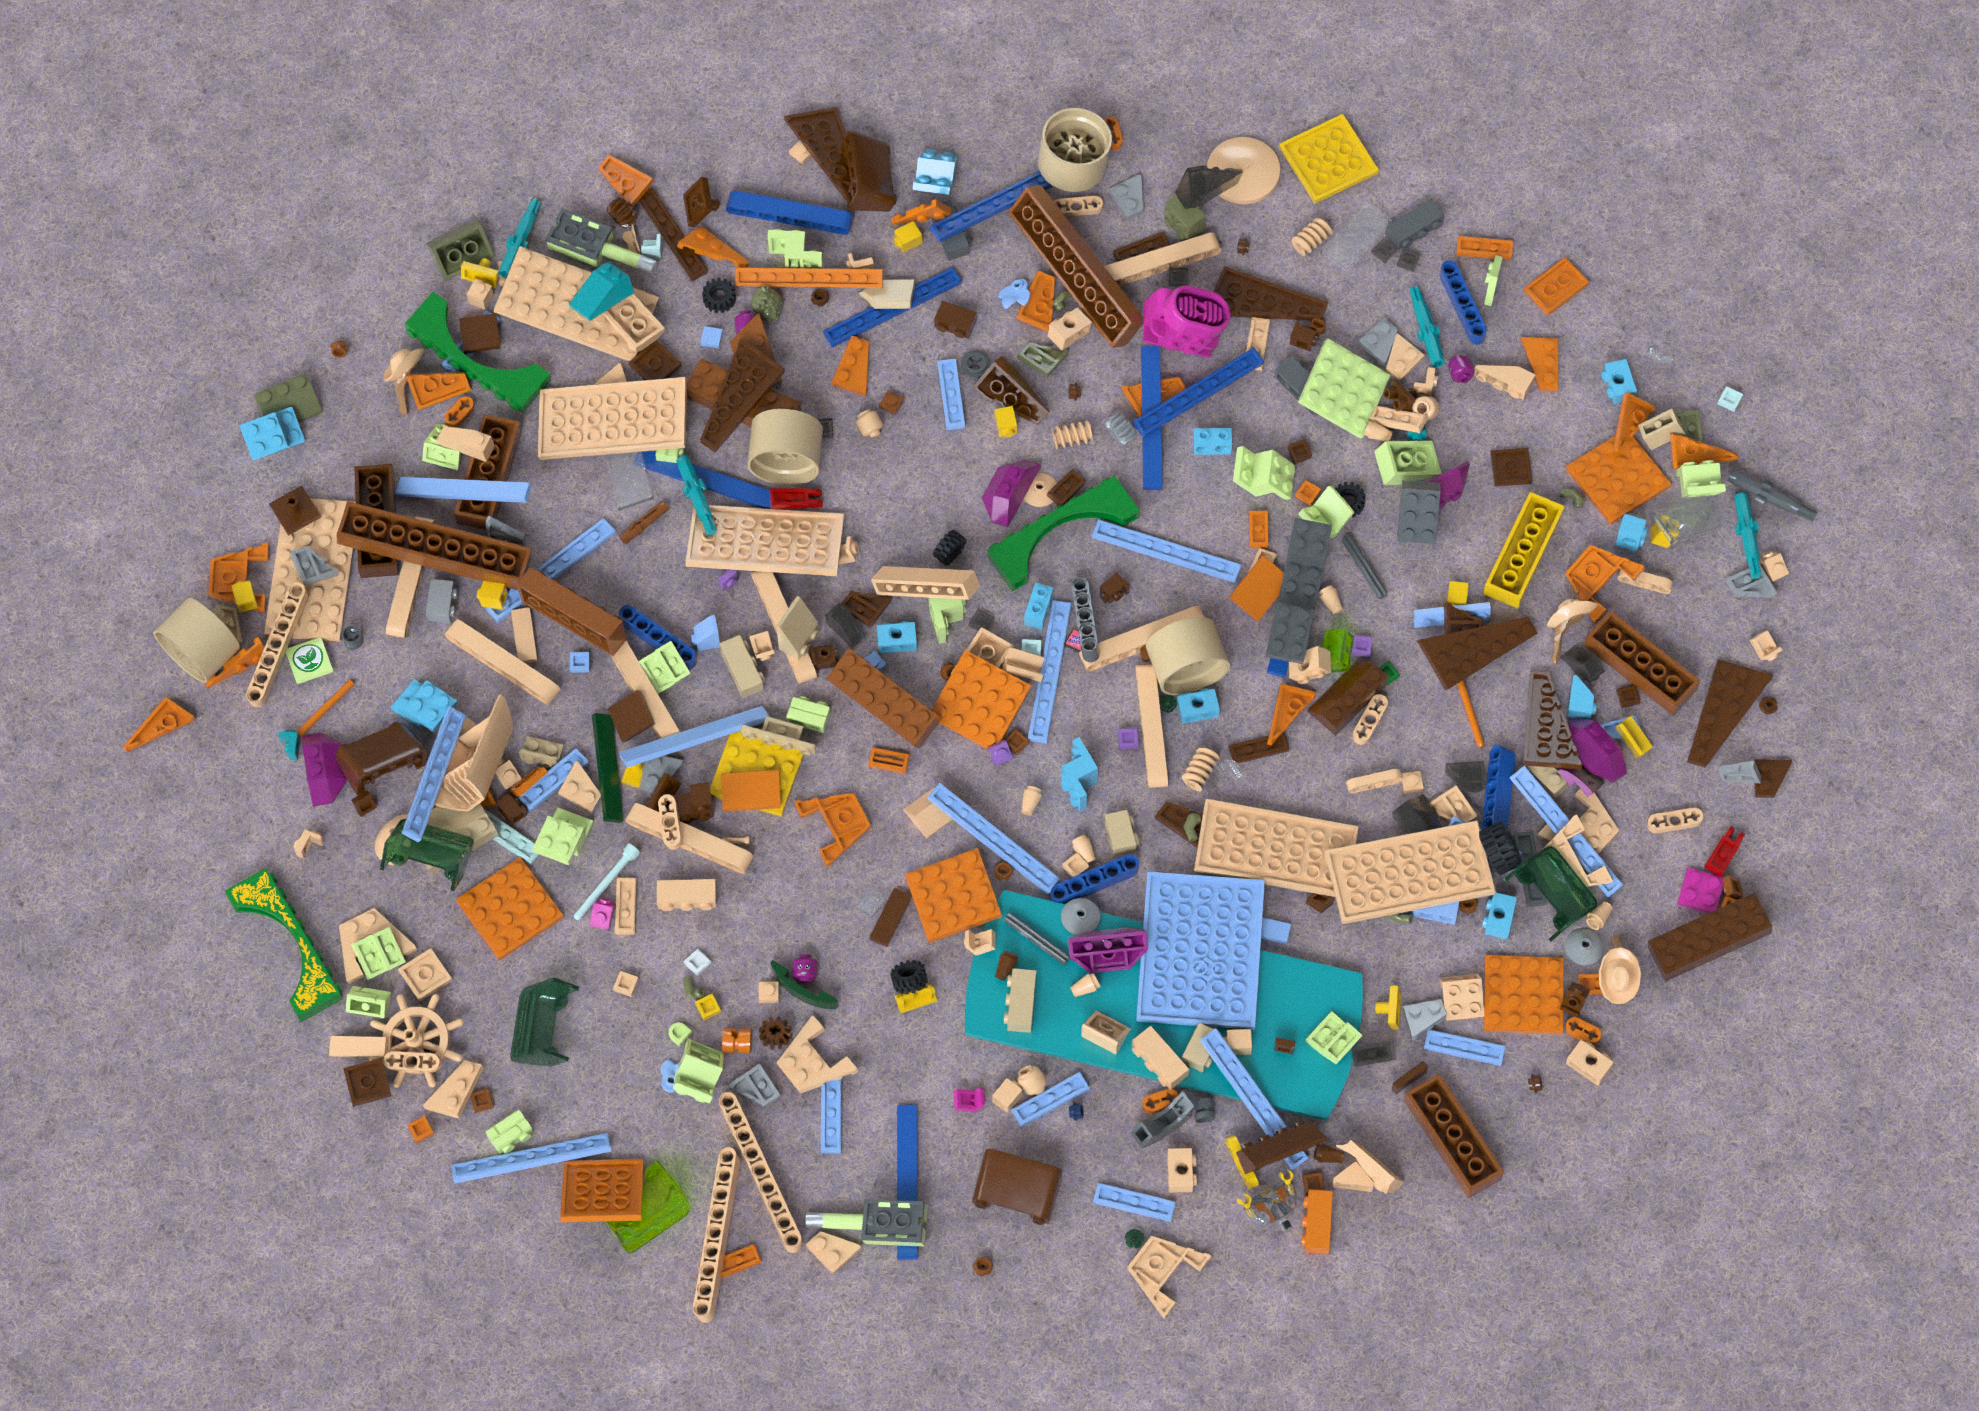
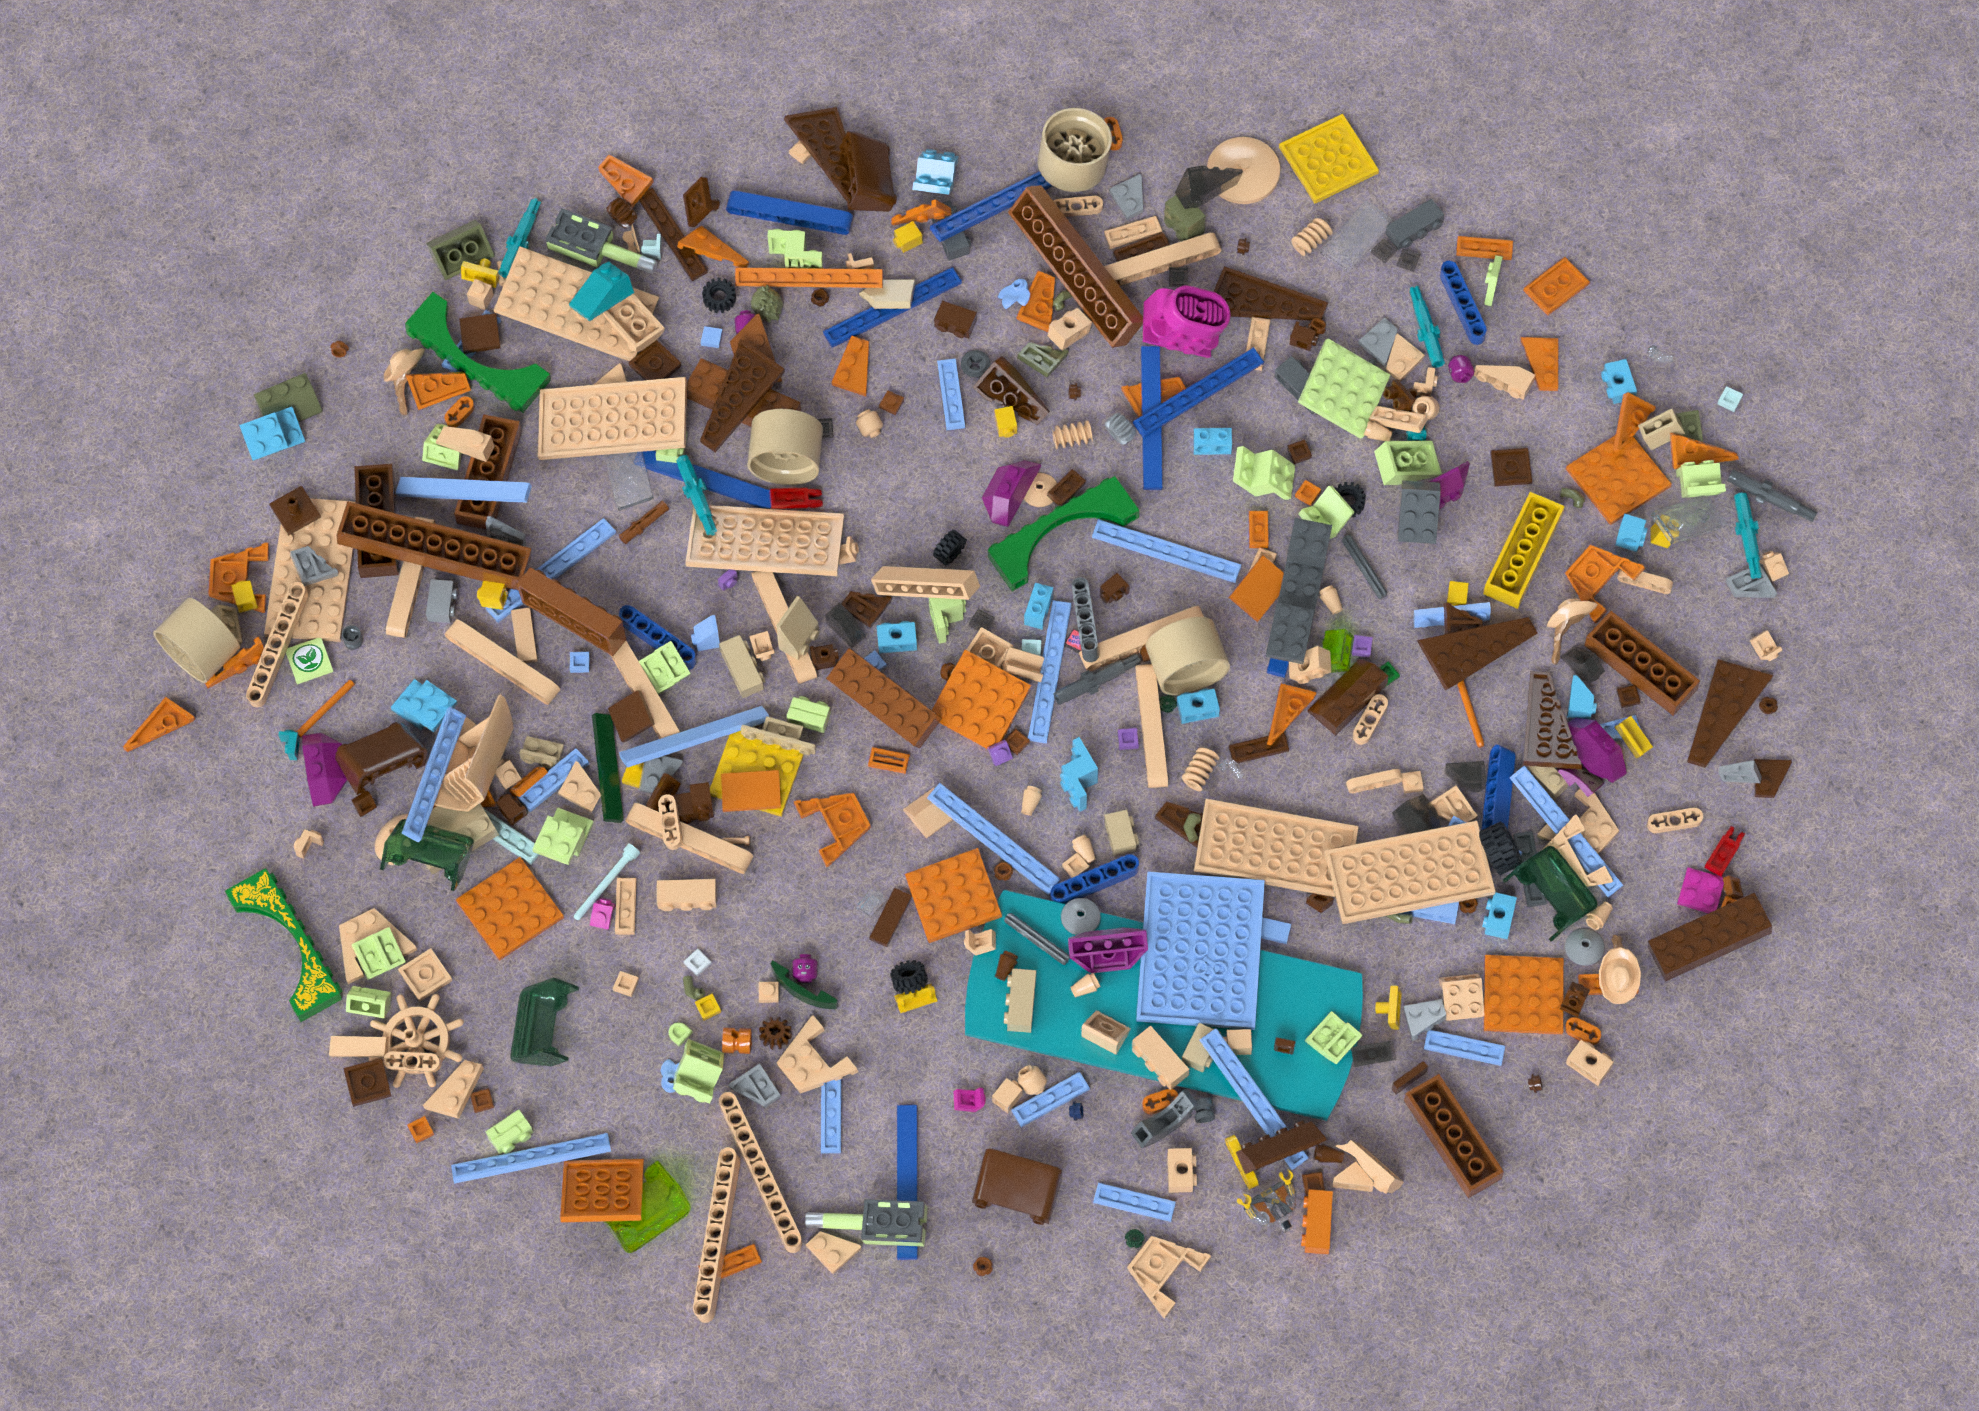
(1090, 681): none -> dark grey piece
(1132, 232): none -> light nougat tile

